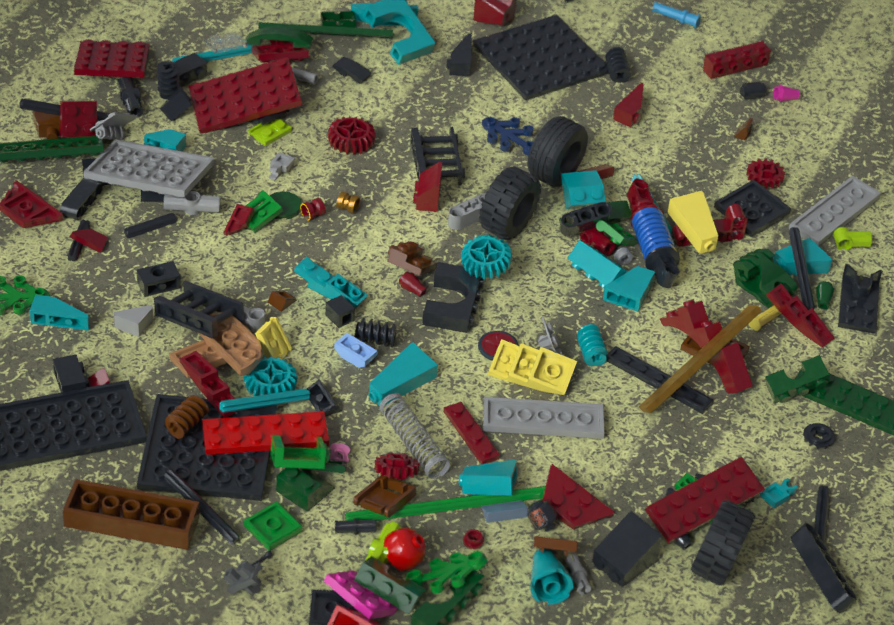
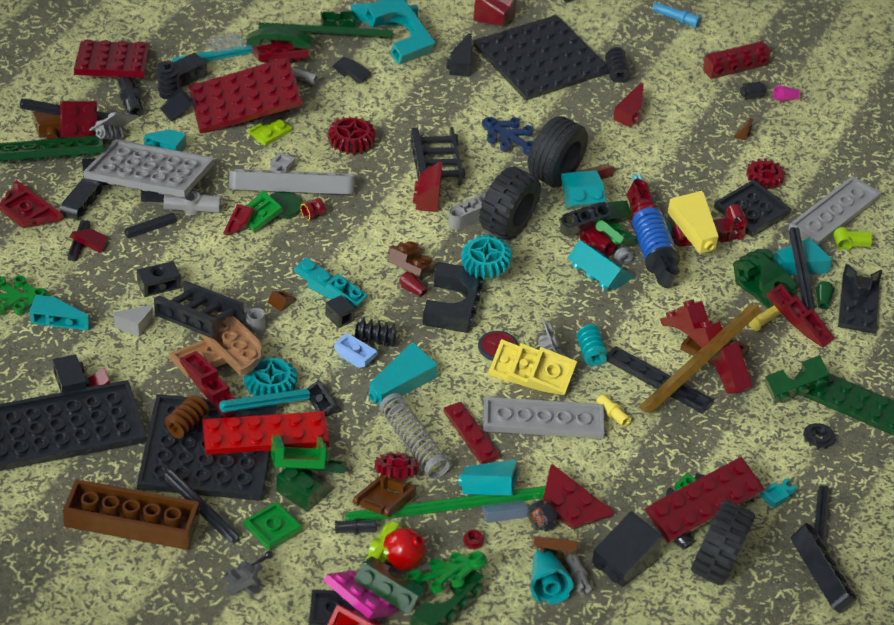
(273, 339): light yellow plate -> none
(291, 181): none -> light grey beam
(341, 448): bright pink plate -> none
(348, 202): pearl gold wheel -> none
(614, 410): none -> light yellow pin
(630, 288): teal slope -> none

